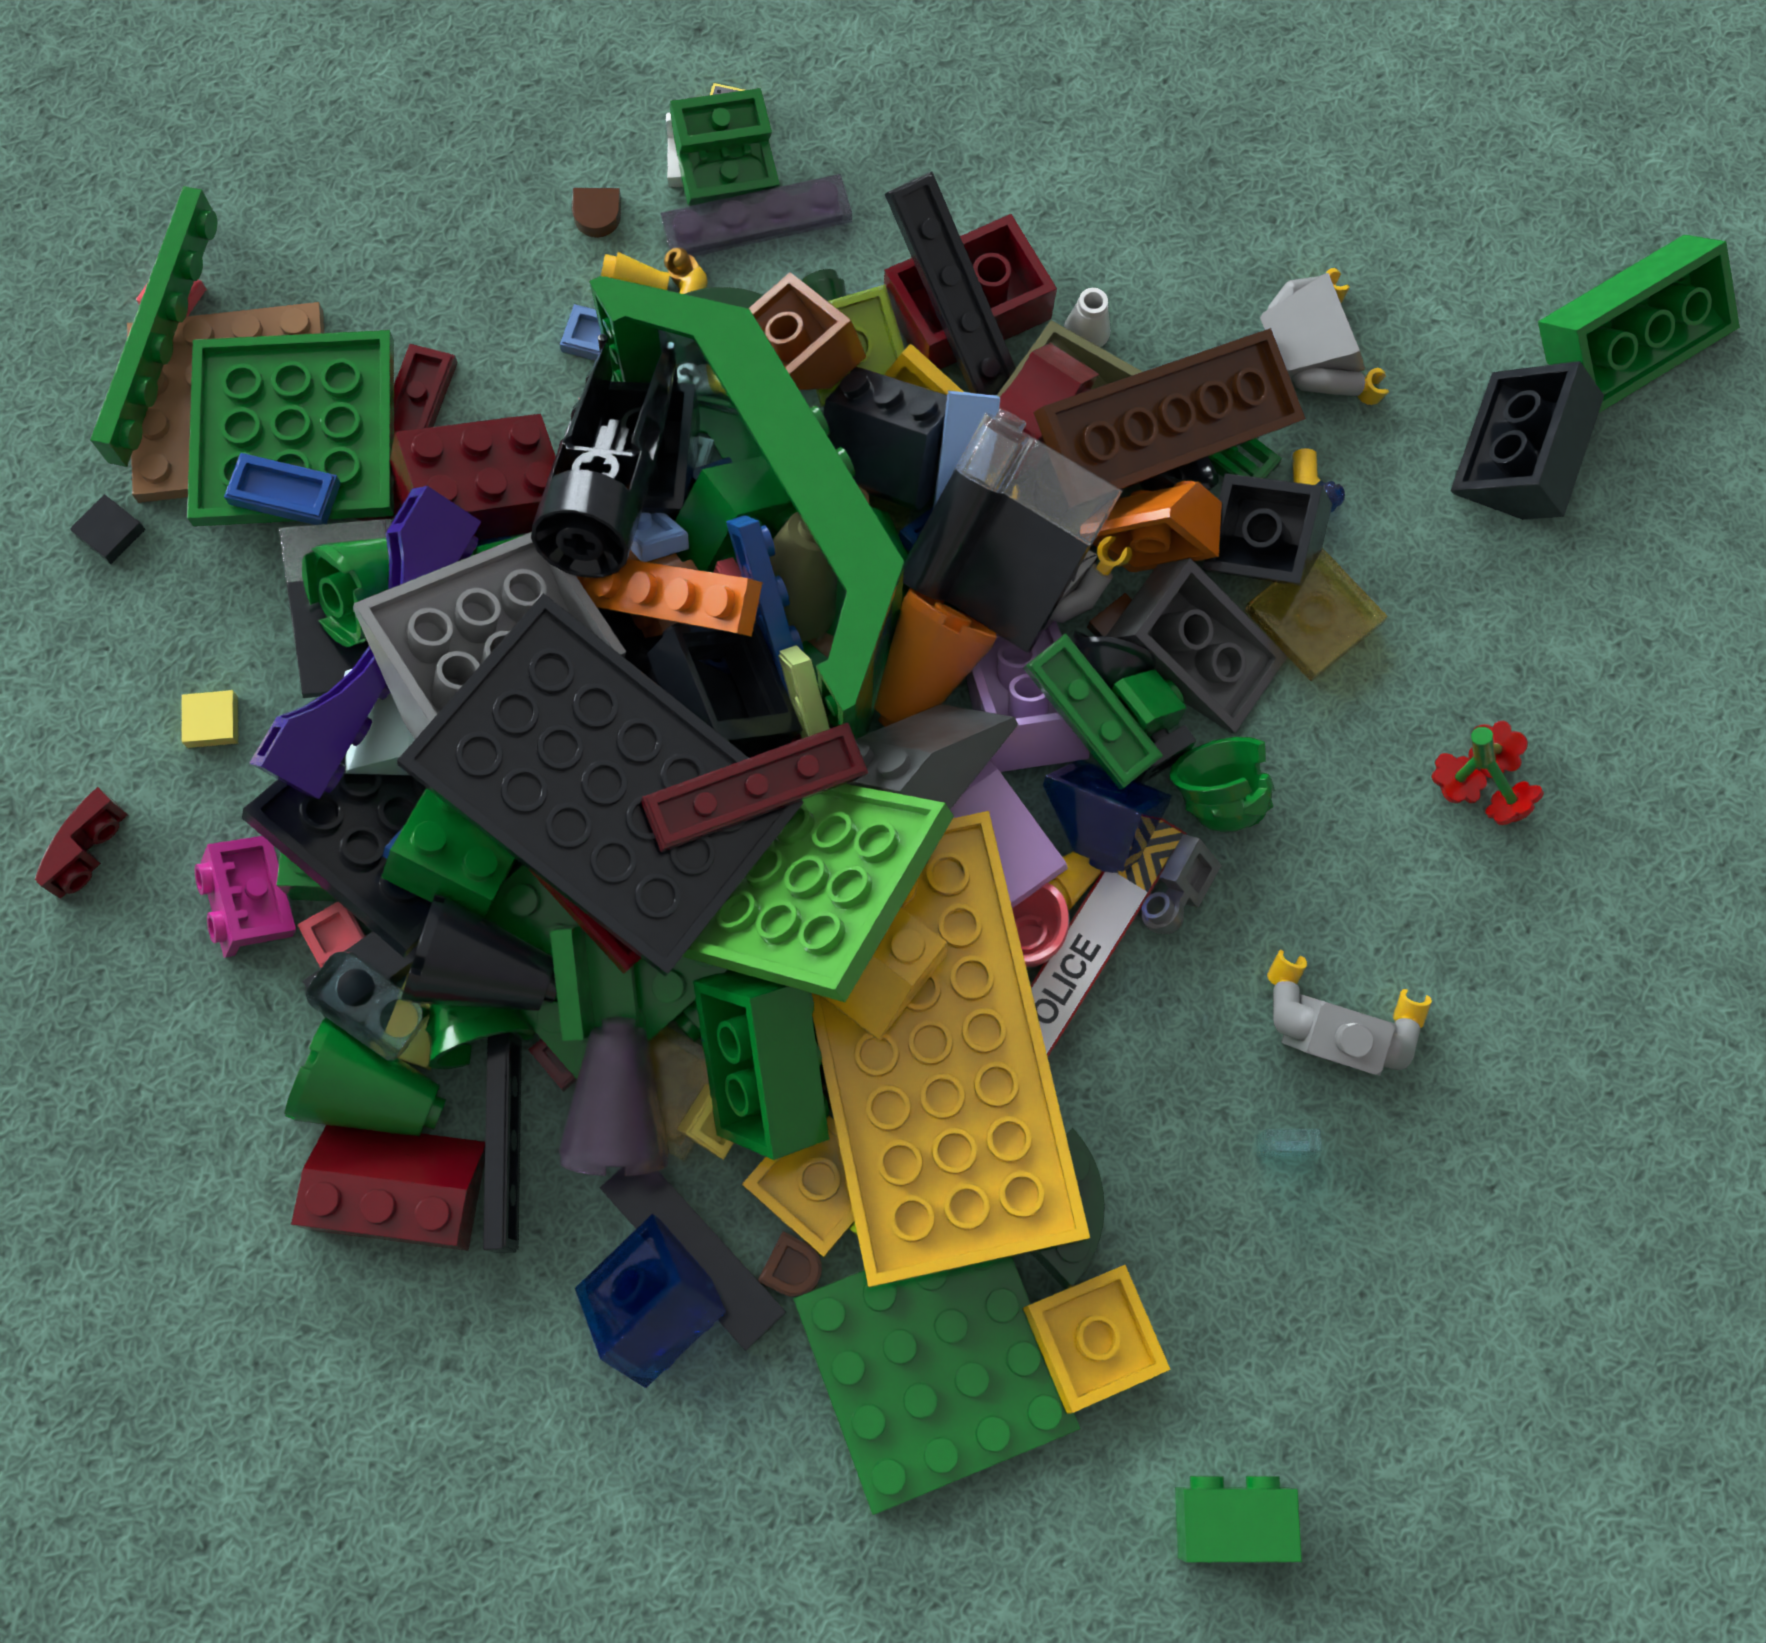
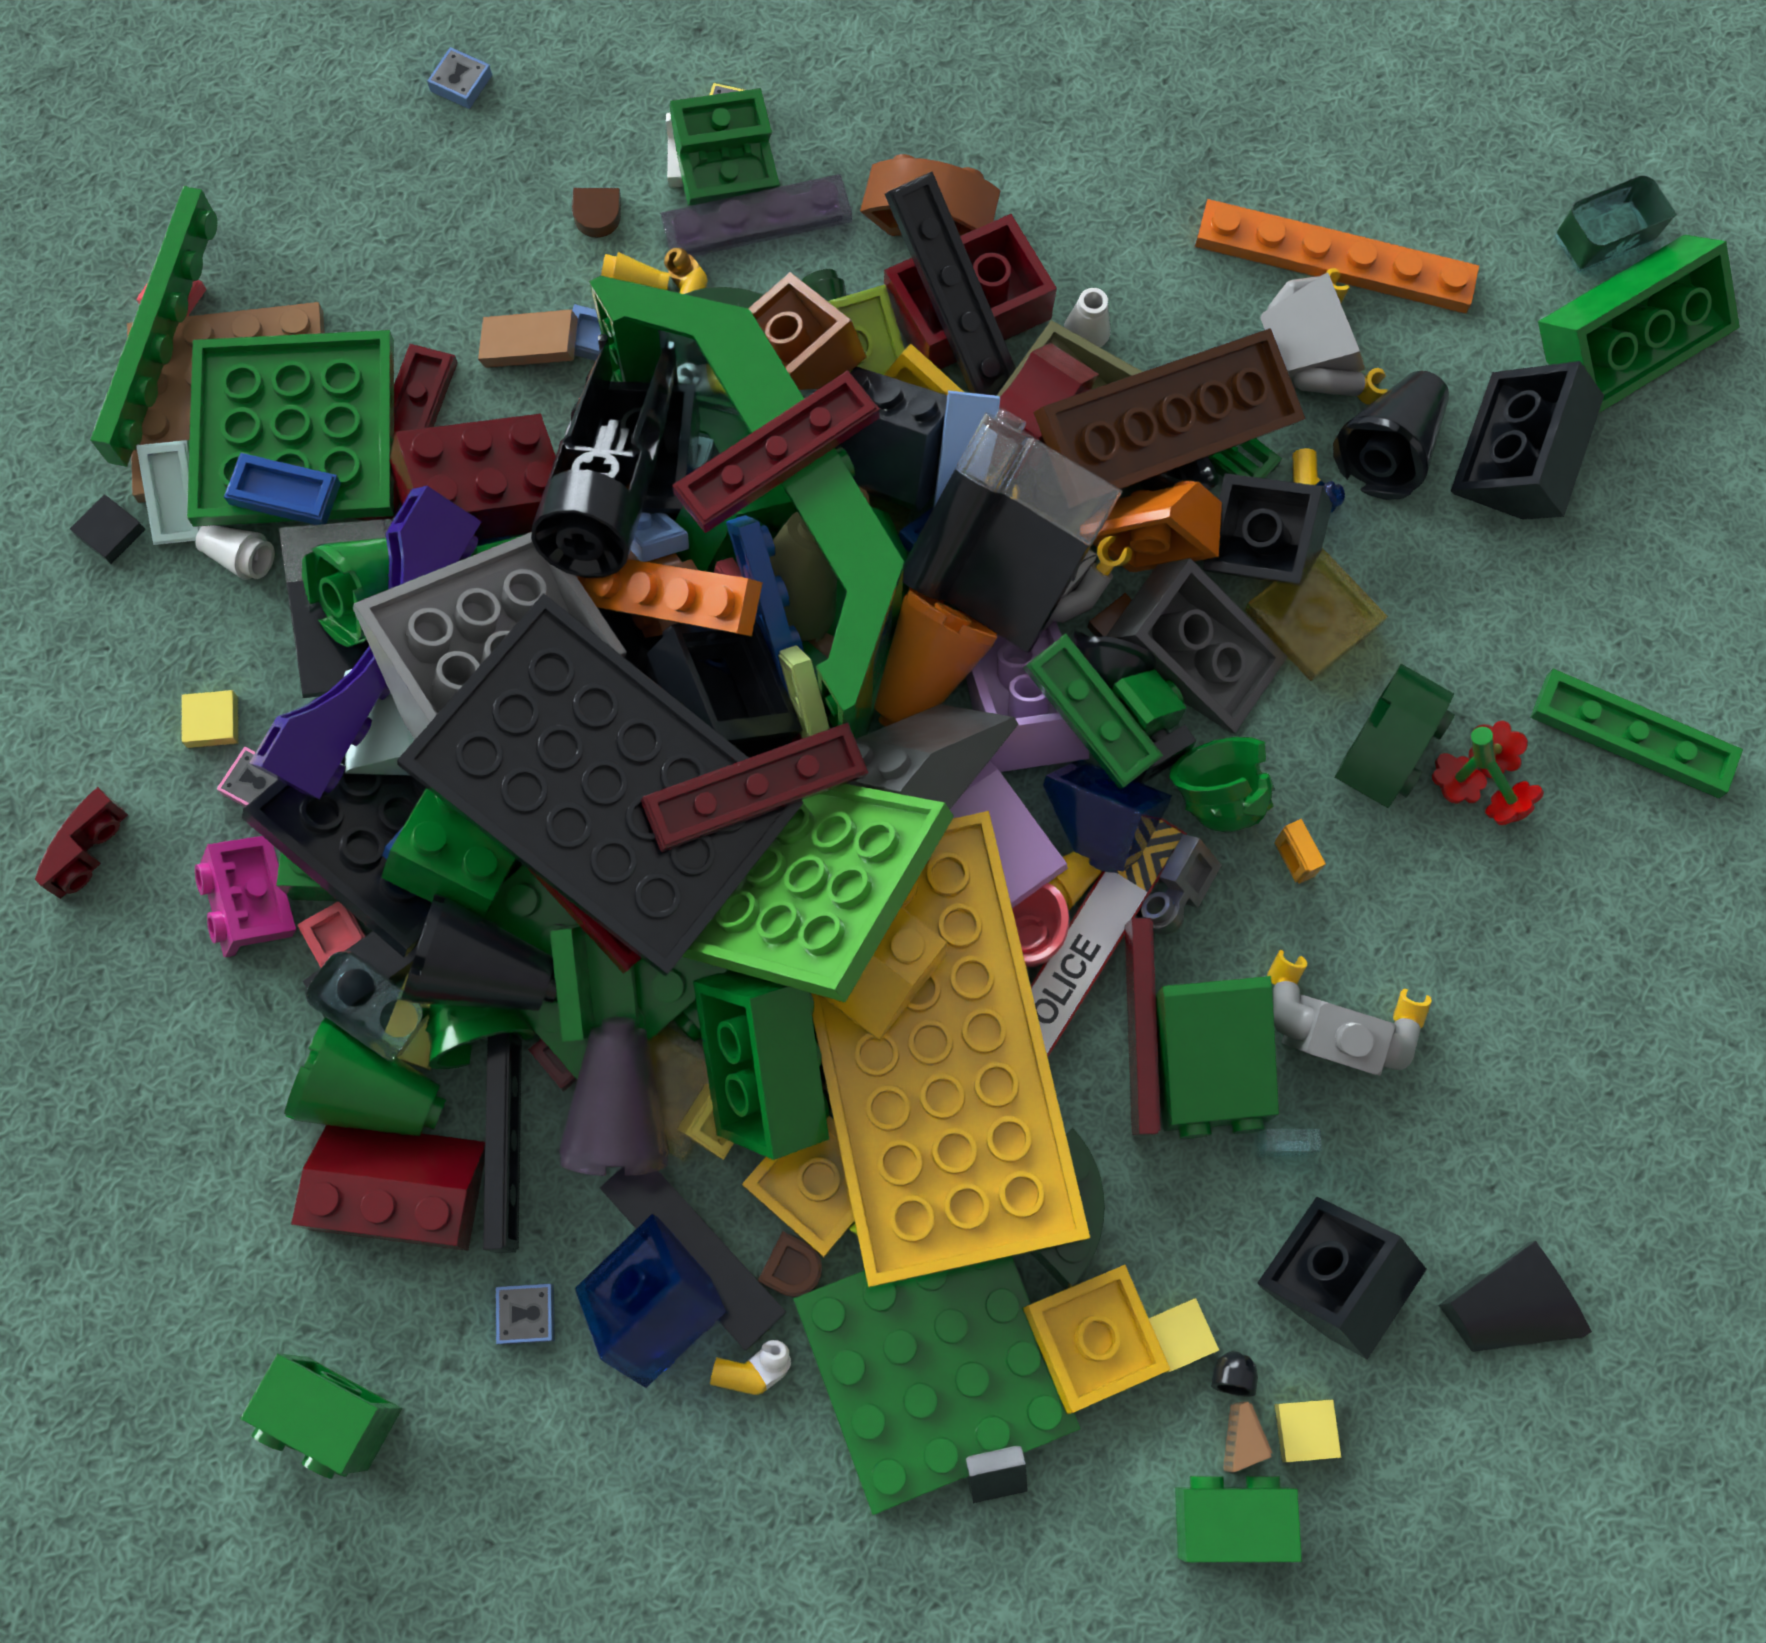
(165, 486): none -> light aqua tile
(237, 550): none -> white cone
(244, 780): none -> tile
(320, 1416): none -> green brick
(459, 78): none -> tile
(525, 1314): none -> tile
(528, 338): none -> medium nougat tile
(757, 1373): none -> arm
(776, 451): none -> dark red tile
(966, 192): none -> dark orange brick
(996, 1474): none -> black tile
(1142, 1027): none -> dark red tile
(1183, 1334): none -> light yellow tile
(1217, 1056): none -> green slope
(1235, 1375): none -> black hinge
(1245, 1439): none -> medium nougat slope
(1299, 851): none -> light orange tile
(1307, 1430): none -> light yellow tile
(1317, 249): none -> orange plate
(1343, 1276): none -> black slope
(1394, 437): none -> black cone
(1396, 736): none -> dark green brick
(1516, 1304): none -> black slope
(1637, 733): none -> green plate
(1644, 200): none -> clear light blue piece

